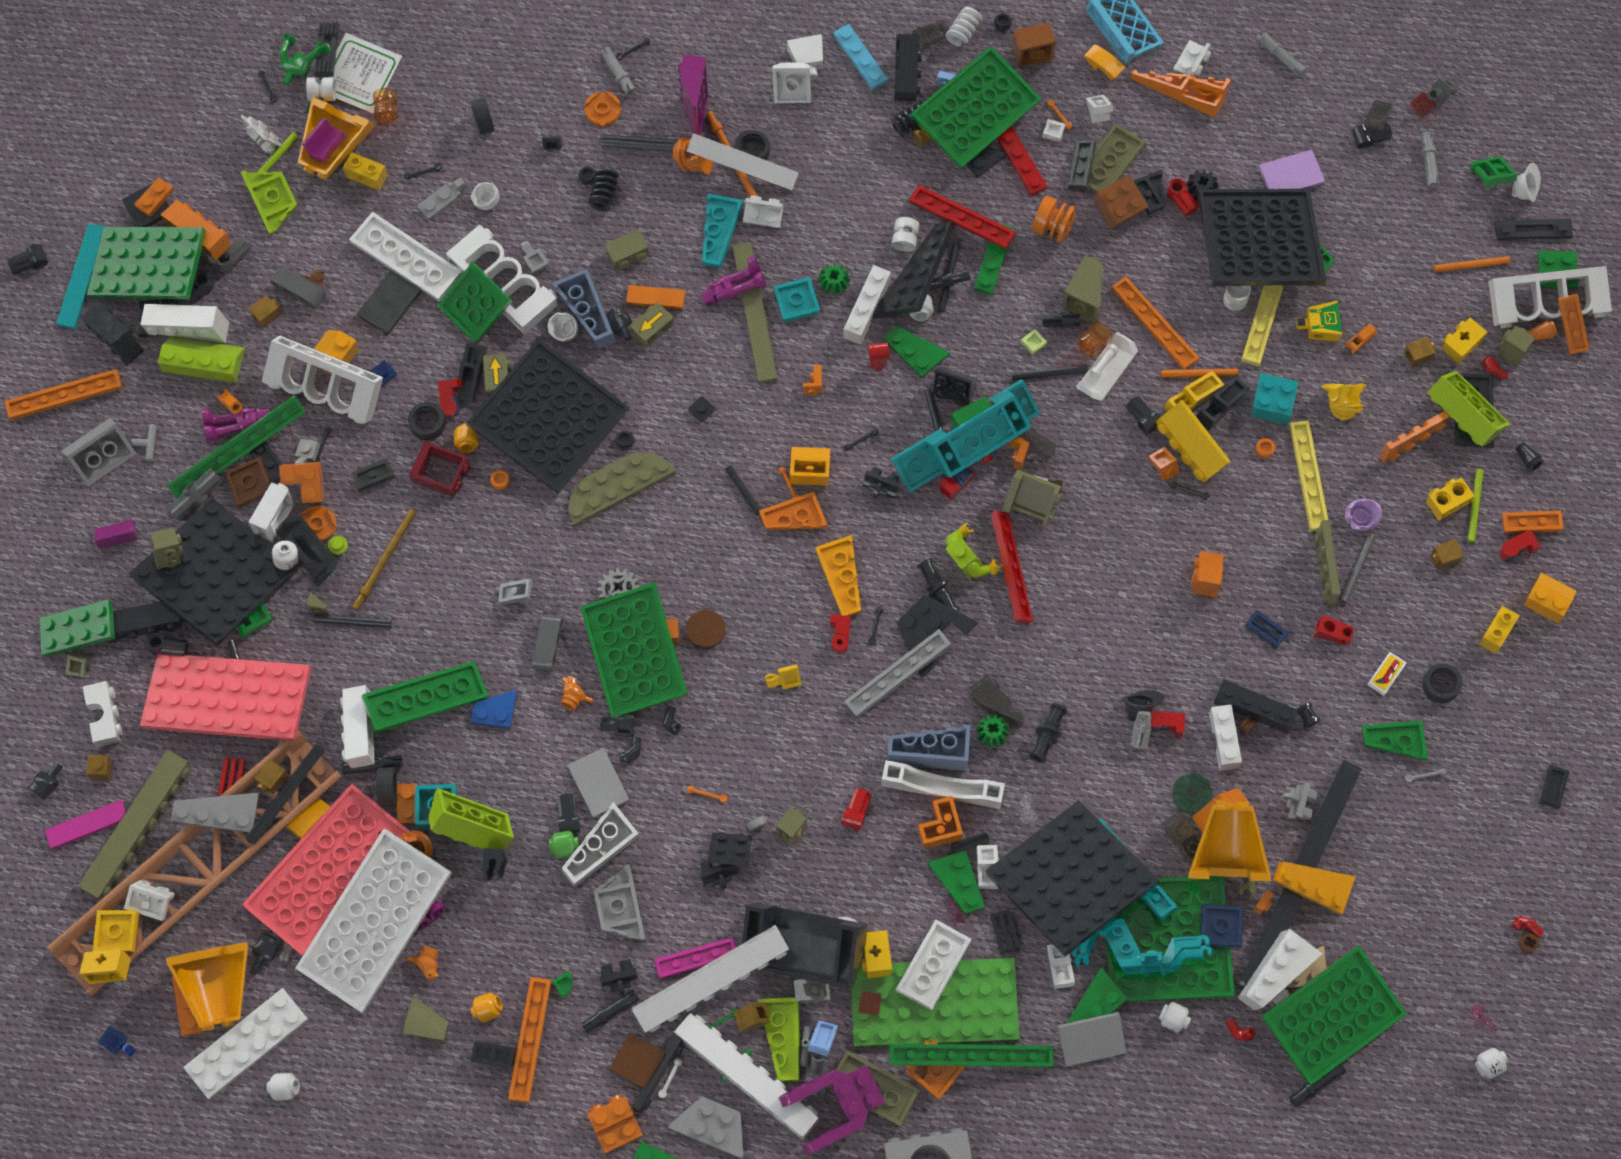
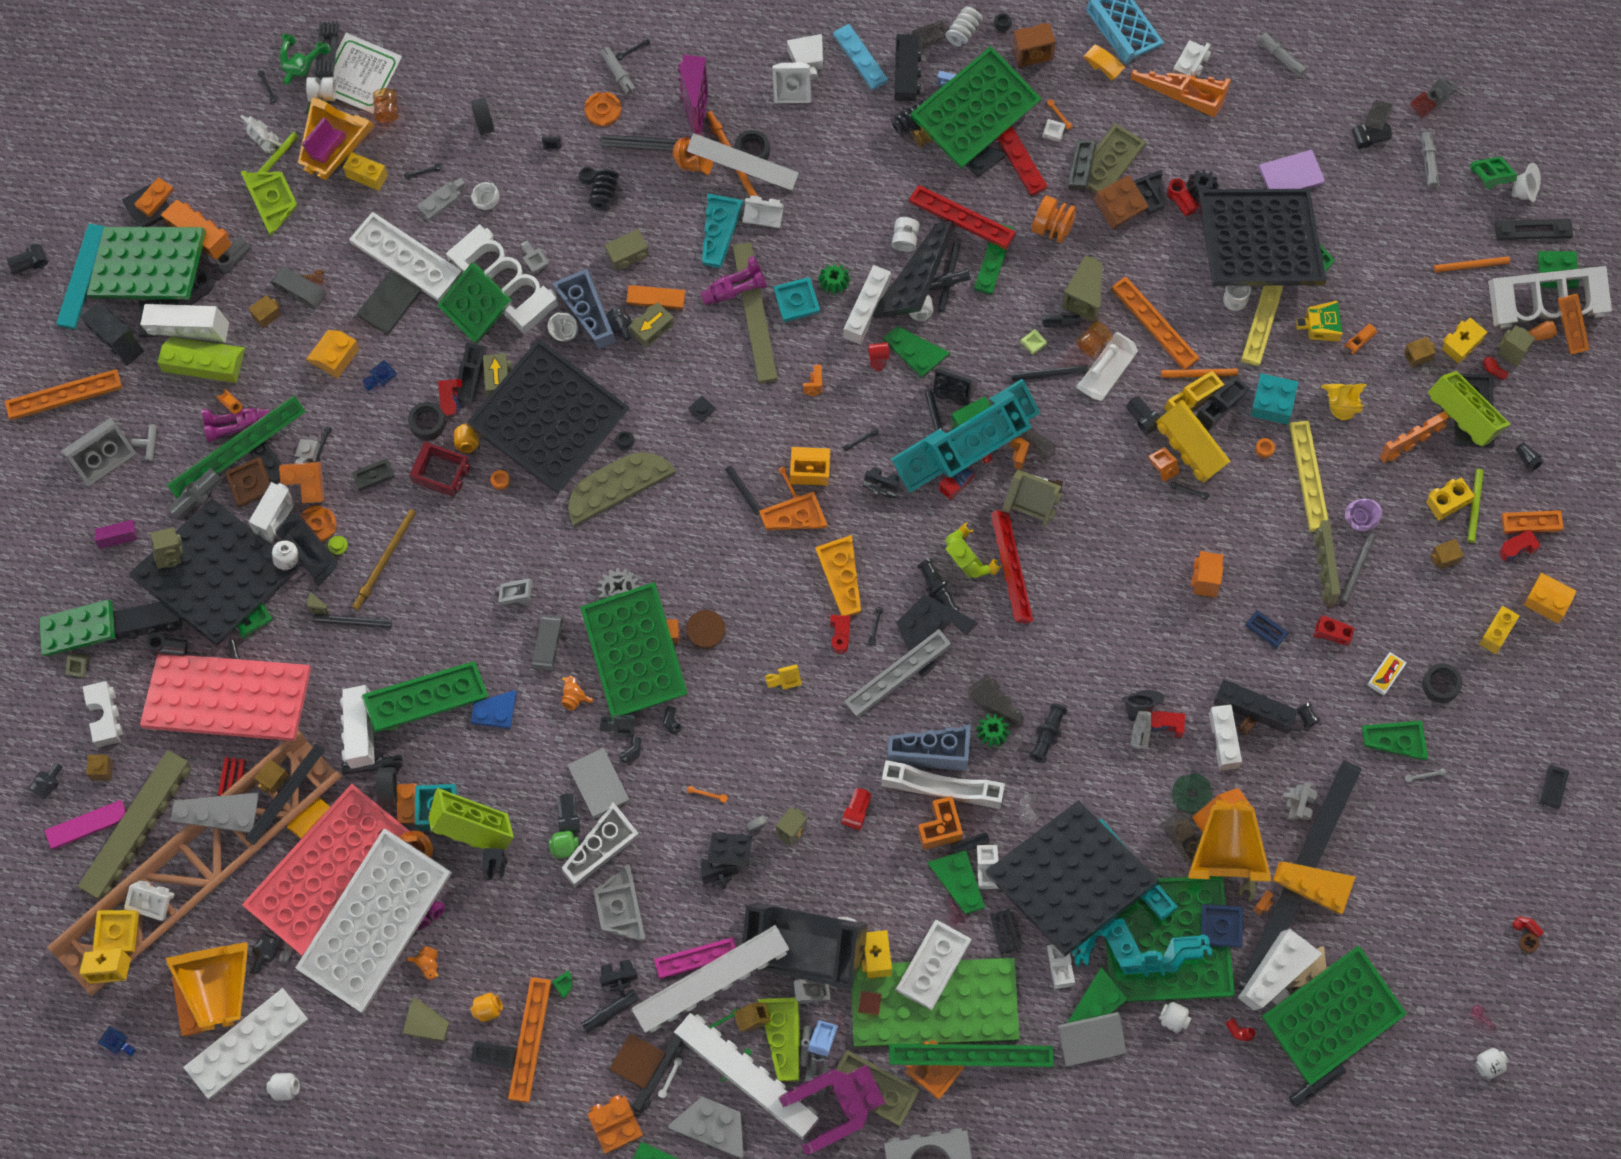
(278, 375): white fence -> none
(1099, 108): white slope -> none

